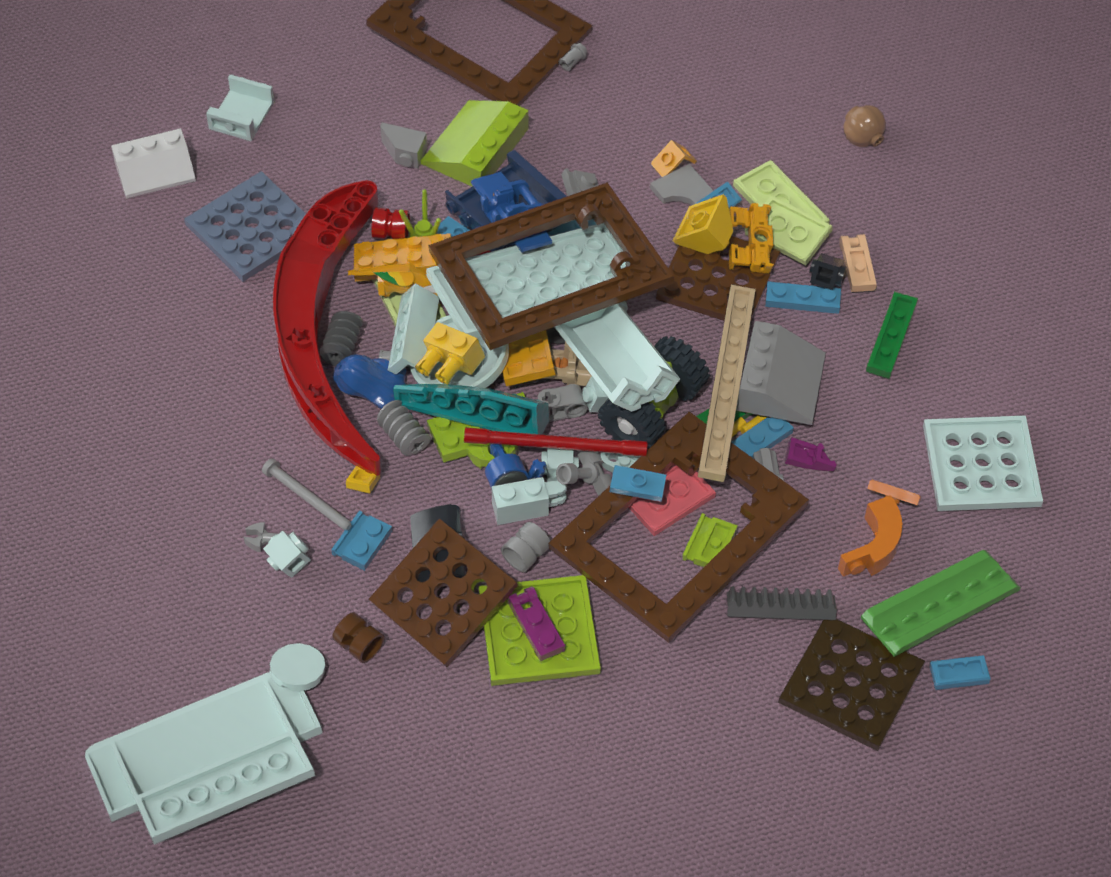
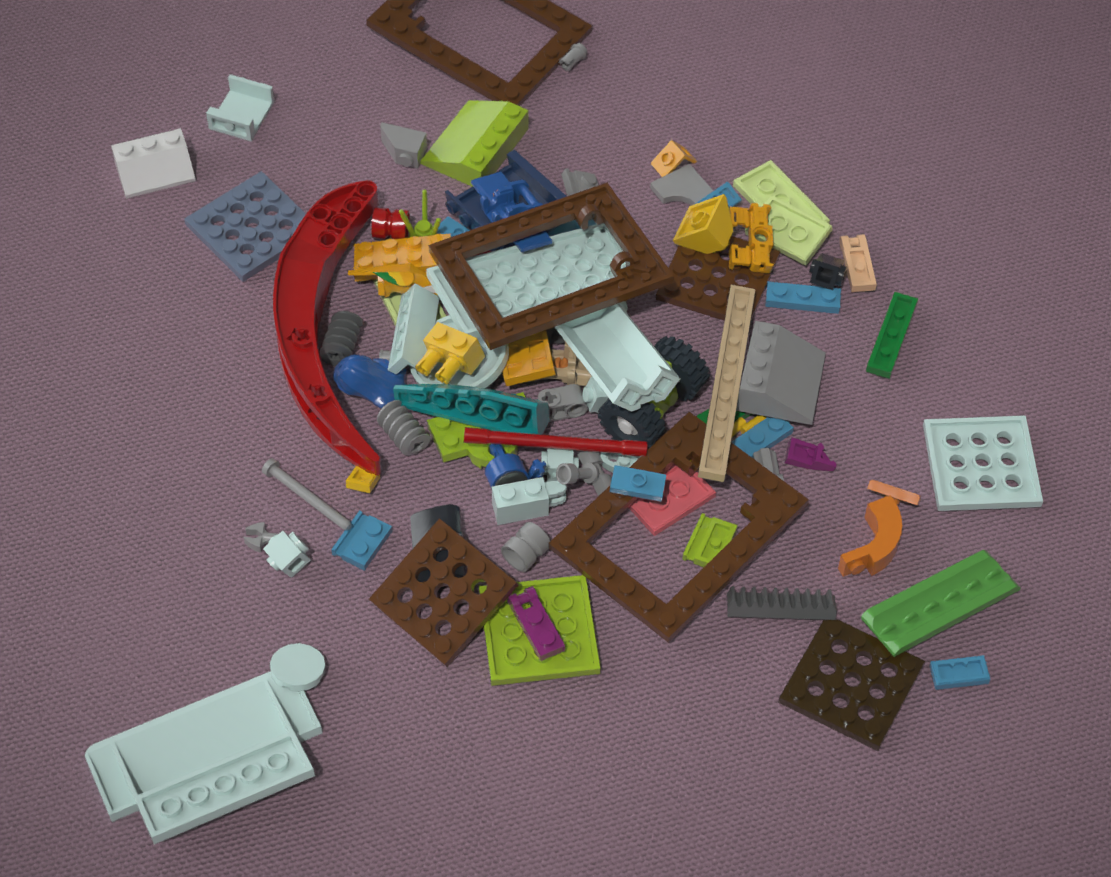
(358, 637): reddish brown wheel -> none
(864, 126): medium nougat plant -> none

